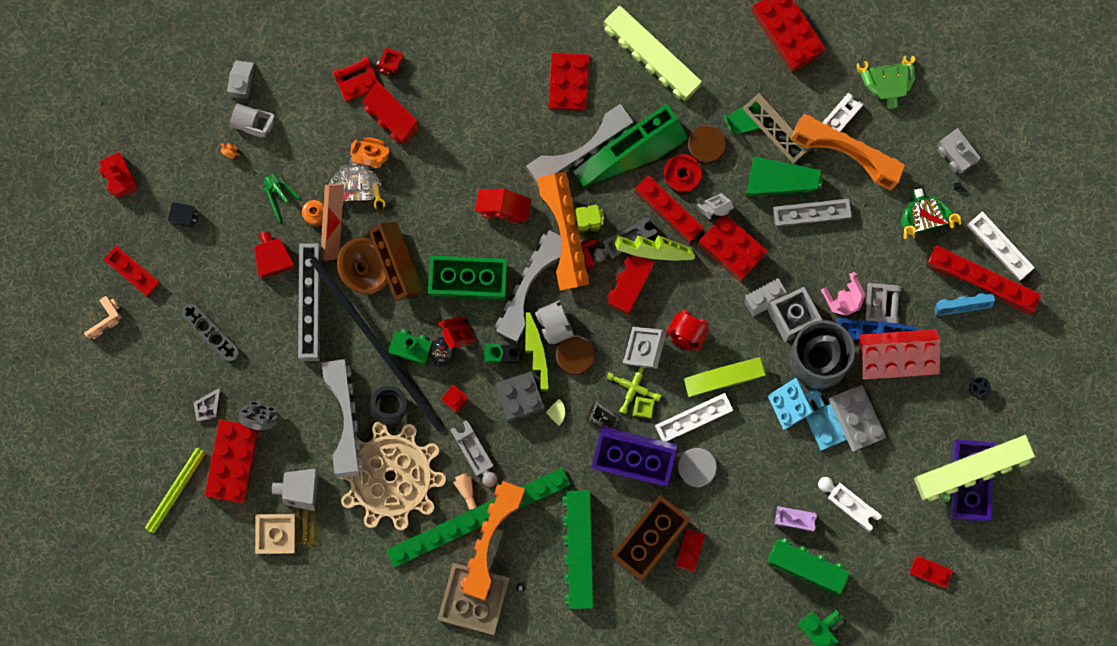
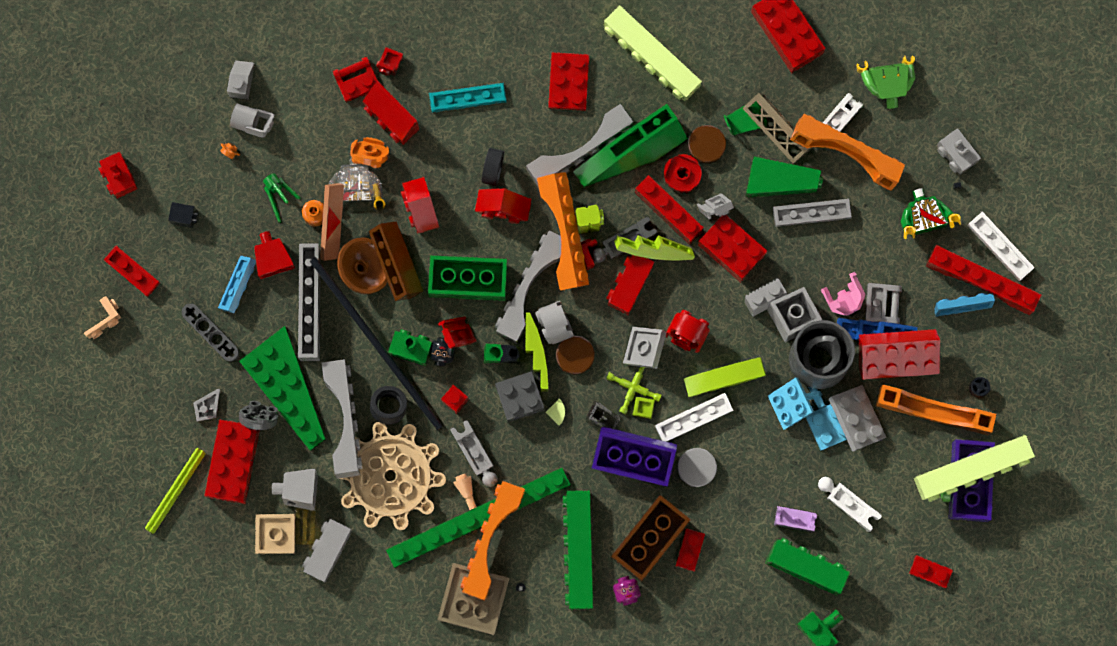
(237, 284): none -> dark azure plate
(280, 378): none -> green wing
(327, 550): none -> light grey brick
(418, 201): none -> red brick
(467, 97): none -> teal tile
(492, 166): none -> black tyre
(626, 590): none -> magenta head
(914, 405): none -> orange arch

